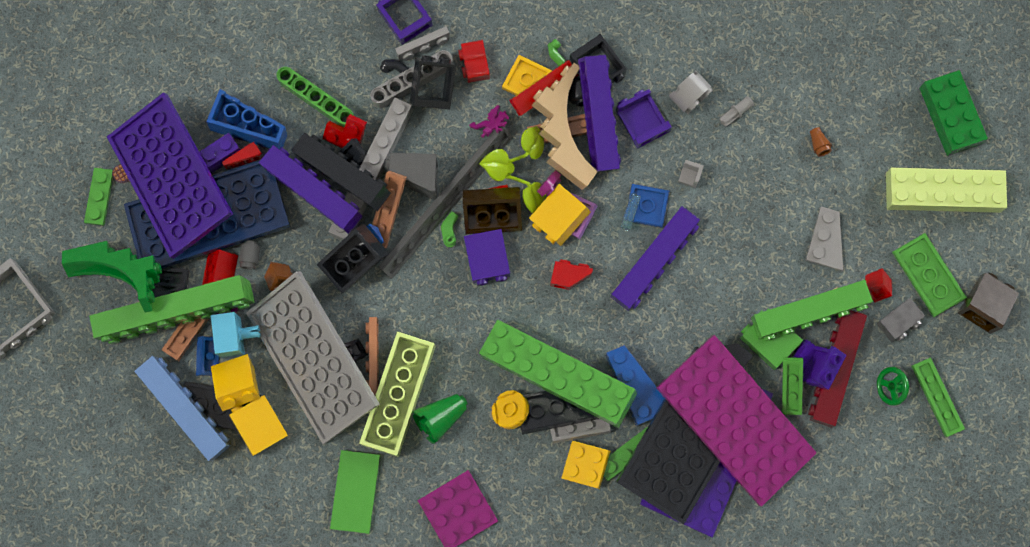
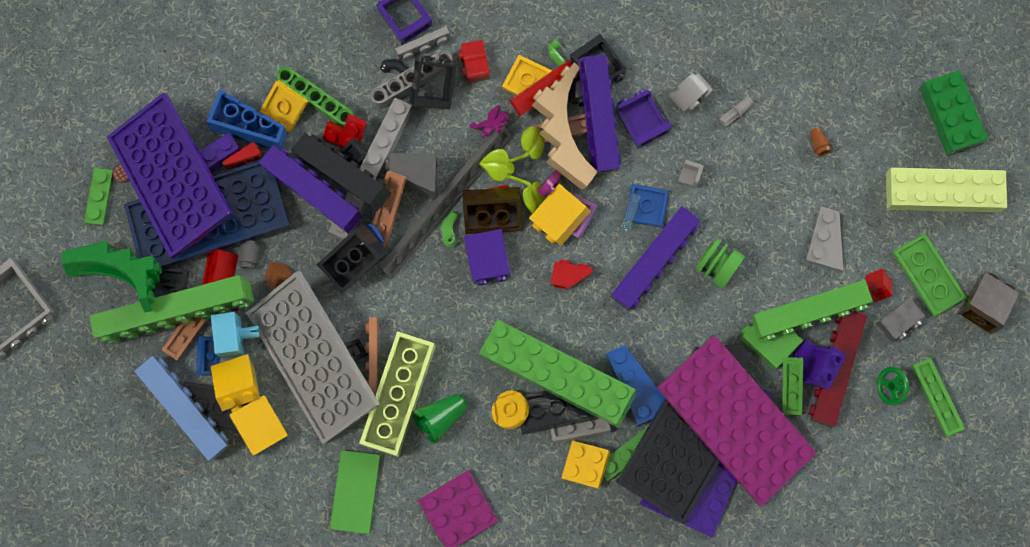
(284, 105): none -> yellow tile
(719, 263): none -> bright green wheel

